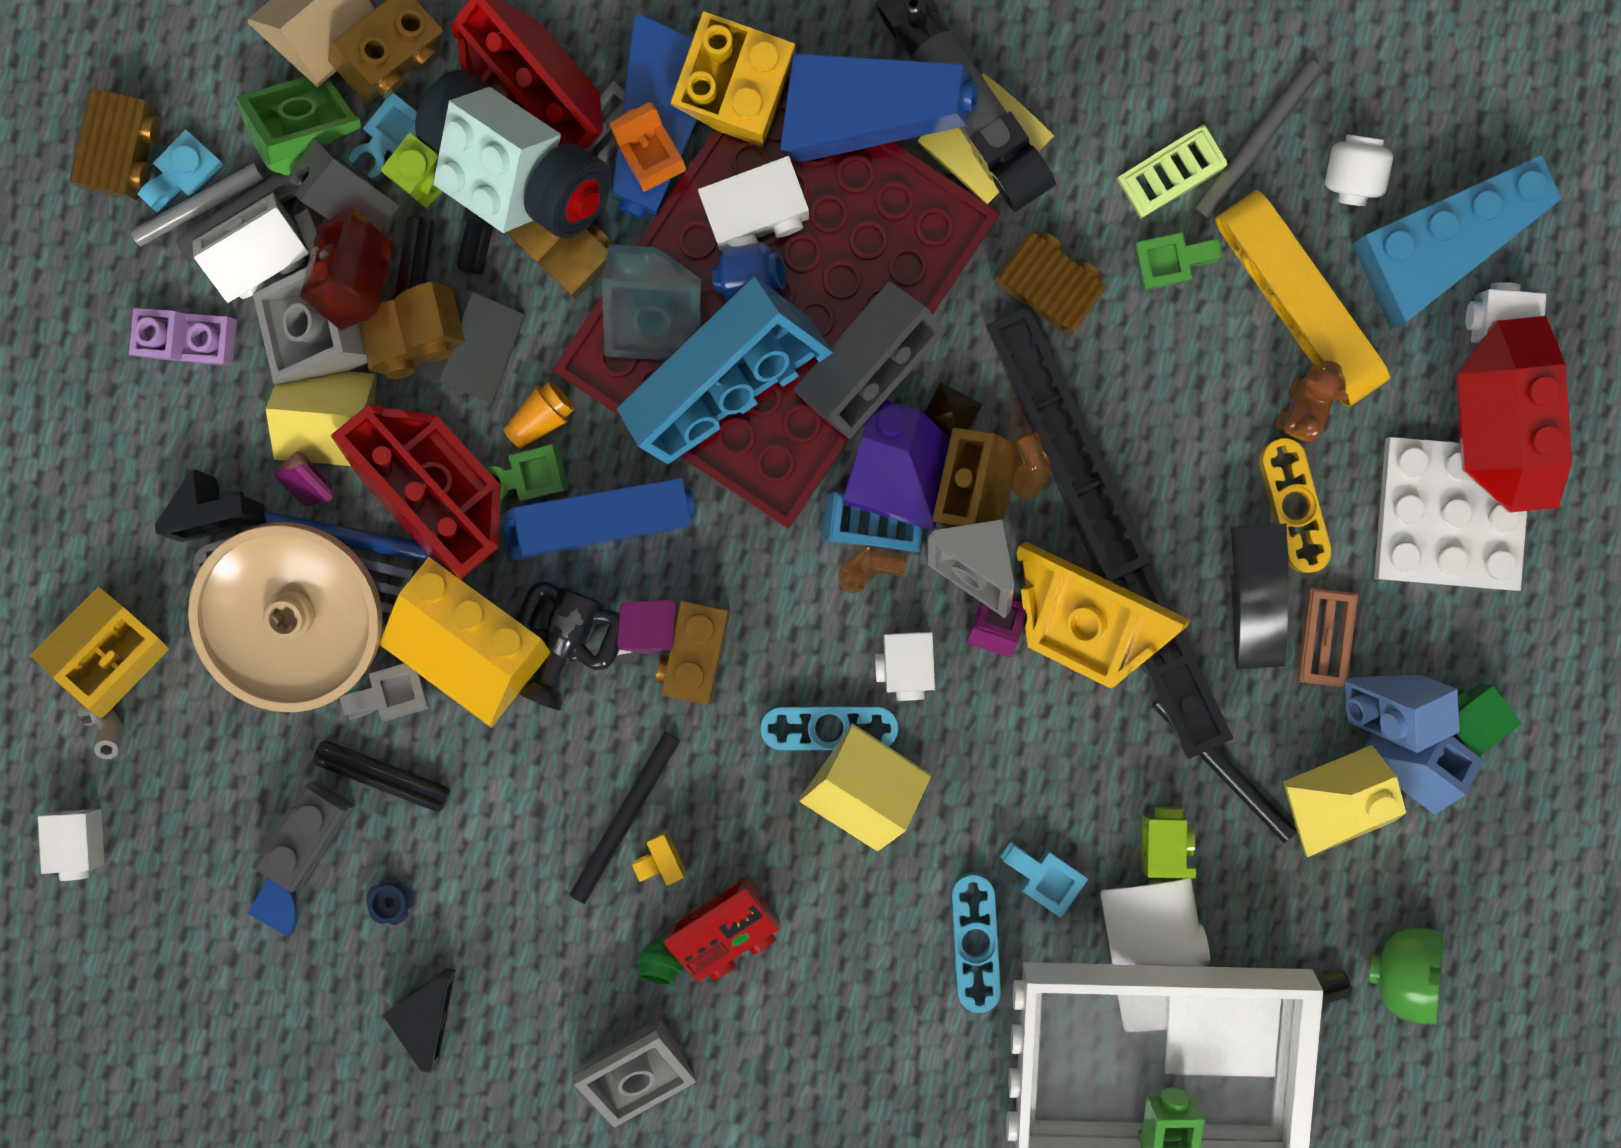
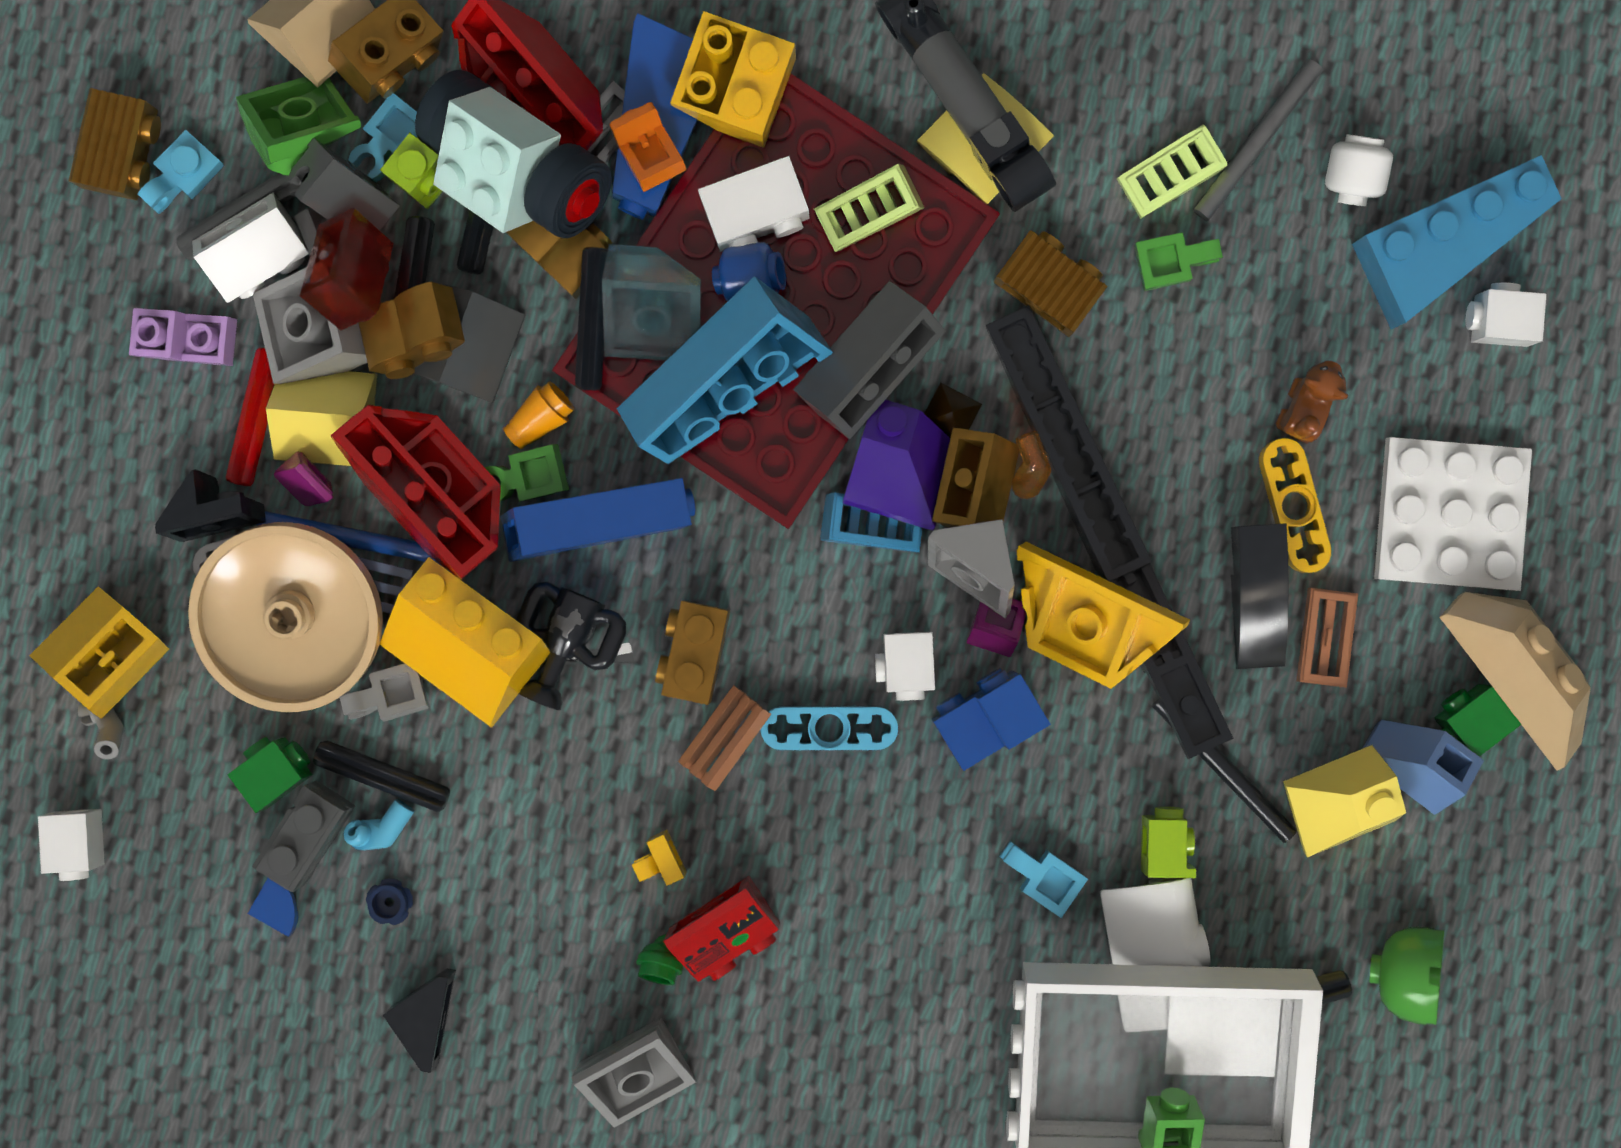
(197, 204): light grey bar -> none
(252, 423): none -> red axle
(270, 772): none -> green brick
(378, 833): none -> medium azure arm
(590, 323): none -> black axle
(624, 817): black bar -> none
(646, 626): magenta slope -> none
(720, 734): none -> nougat tile
(861, 192): none -> yellowish green slope
(867, 564): clear orange arm -> none
(867, 789): light yellow slope -> none
(870, 102): blue slope -> none
(989, 719): none -> blue brick
(991, 976): medium azure beam -> none
(1300, 294): yellow beam -> none
(1403, 709): medium blue slope -> none
(1516, 415): red wedge -> none
(1524, 668): none -> tan wedge

